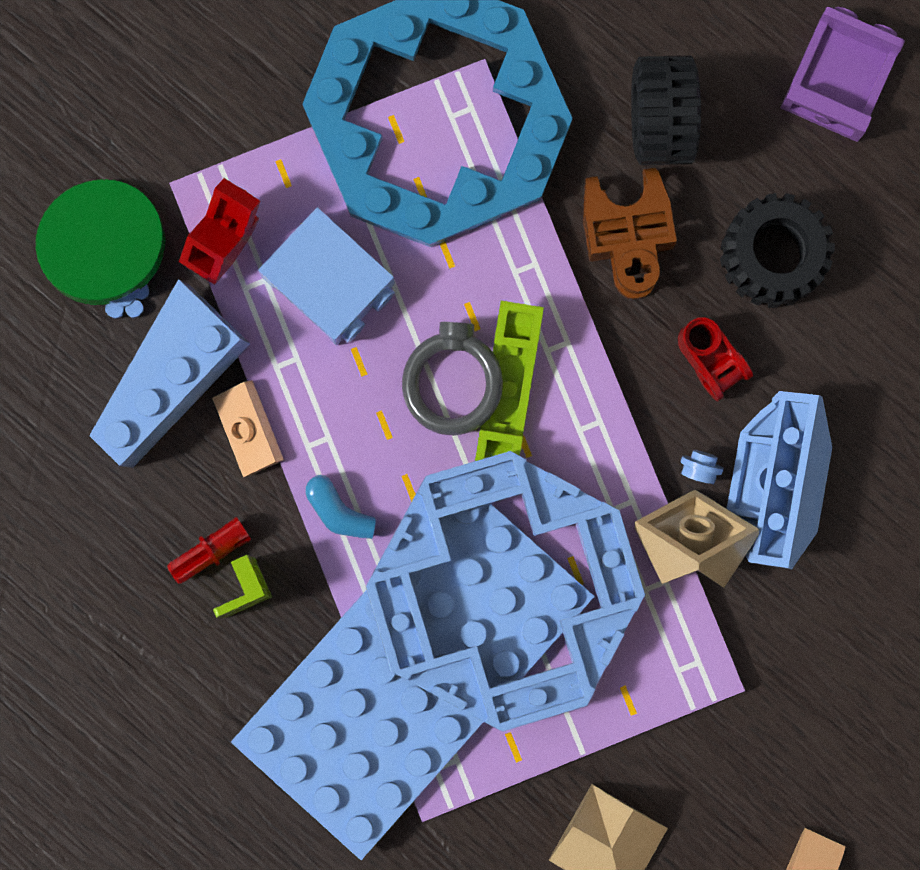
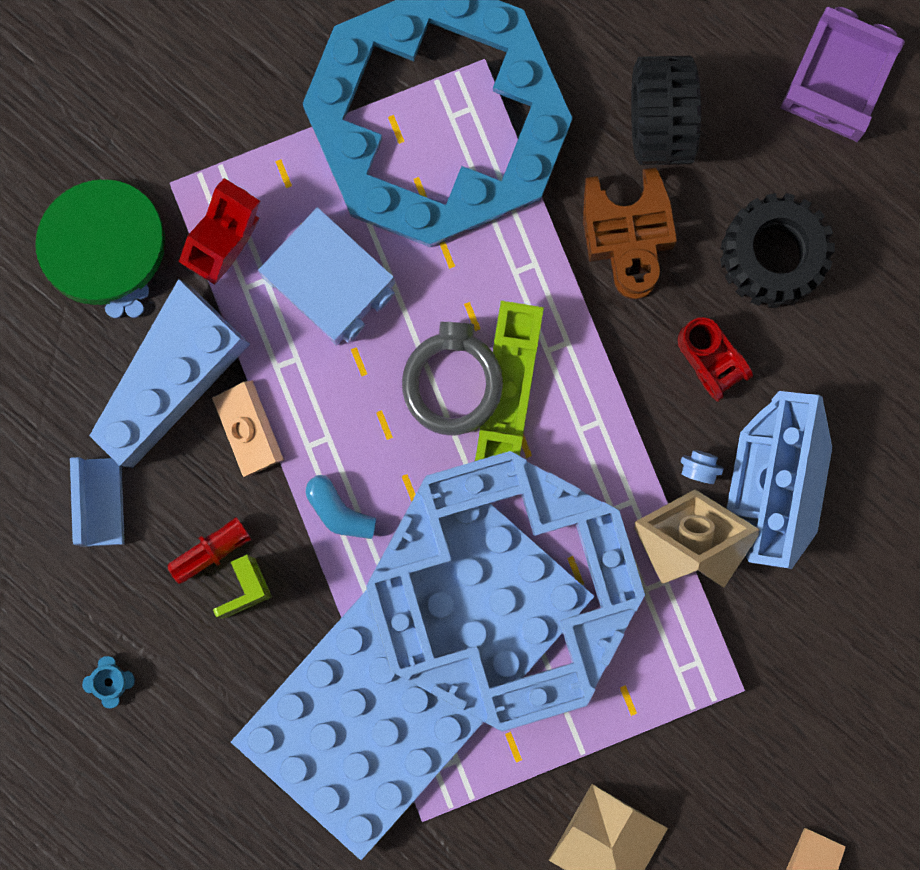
(96, 502): none -> light blue panel
(96, 682): none -> dark azure plate

